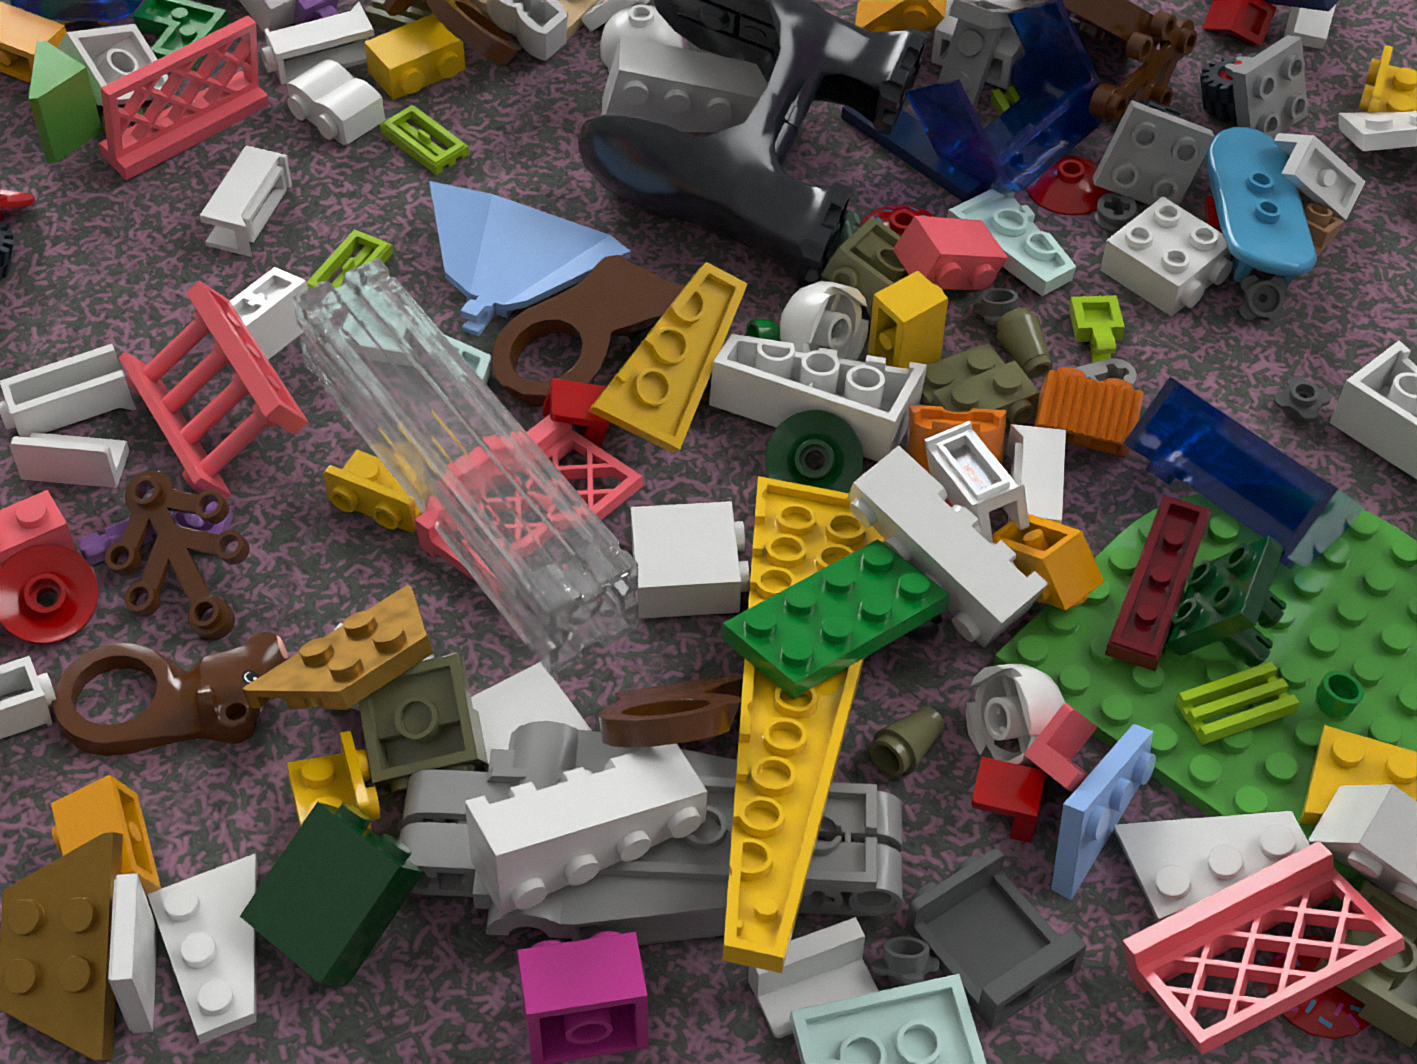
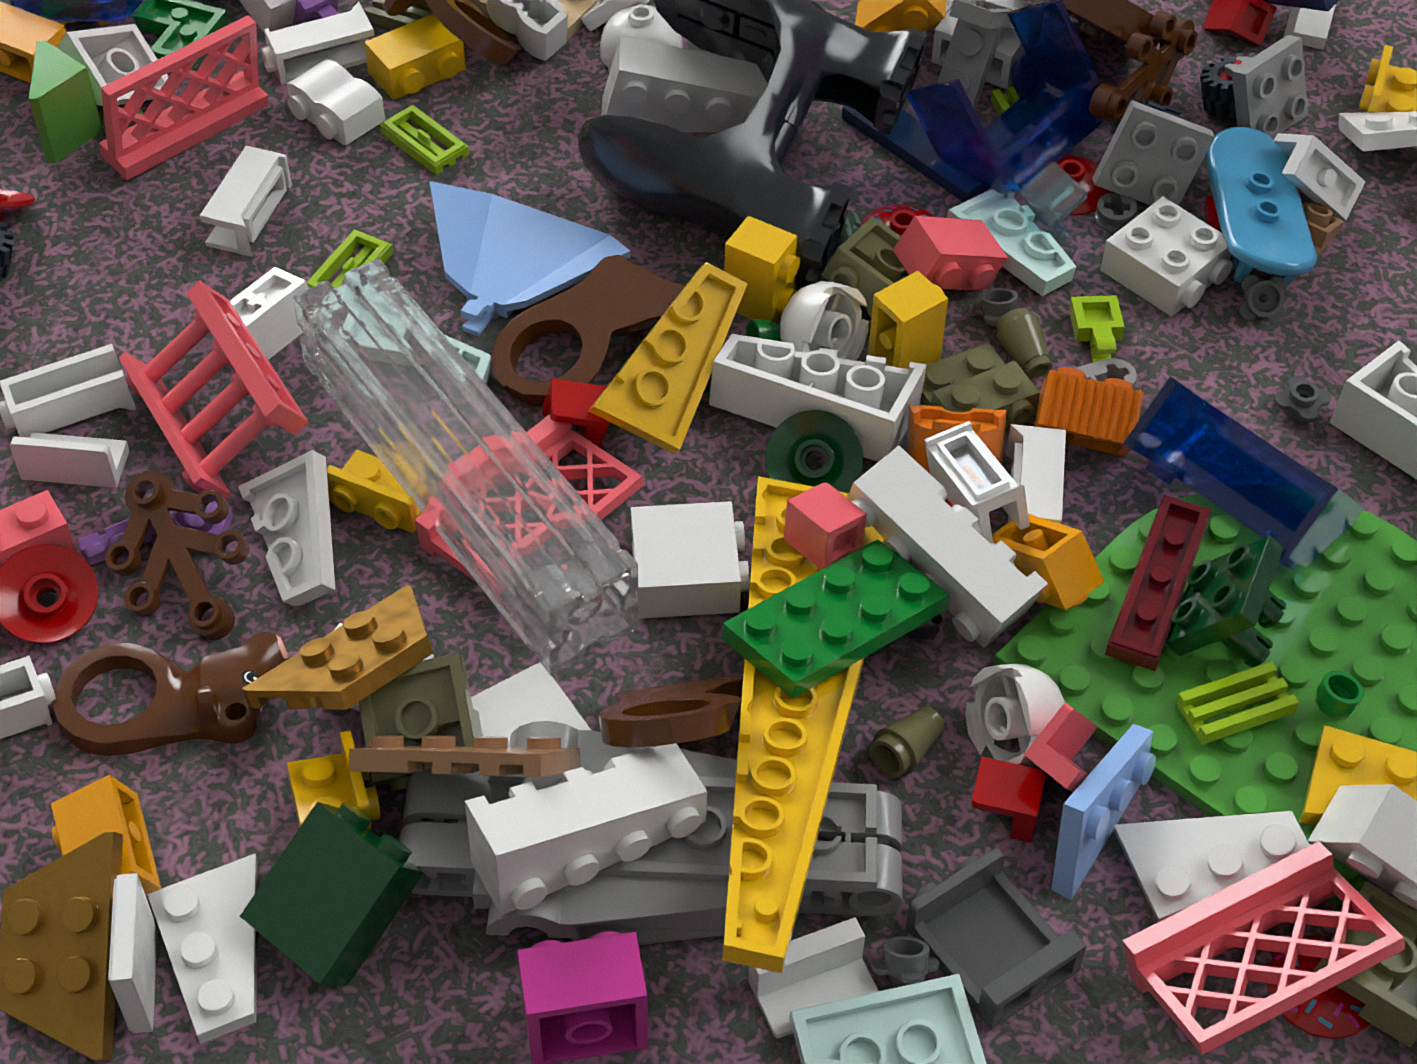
(296, 525): none -> white wing
(489, 755): none -> medium nougat wing
(767, 262): none -> yellow brick
(824, 525): none -> coral panel
(1053, 197): none -> clear light blue panel

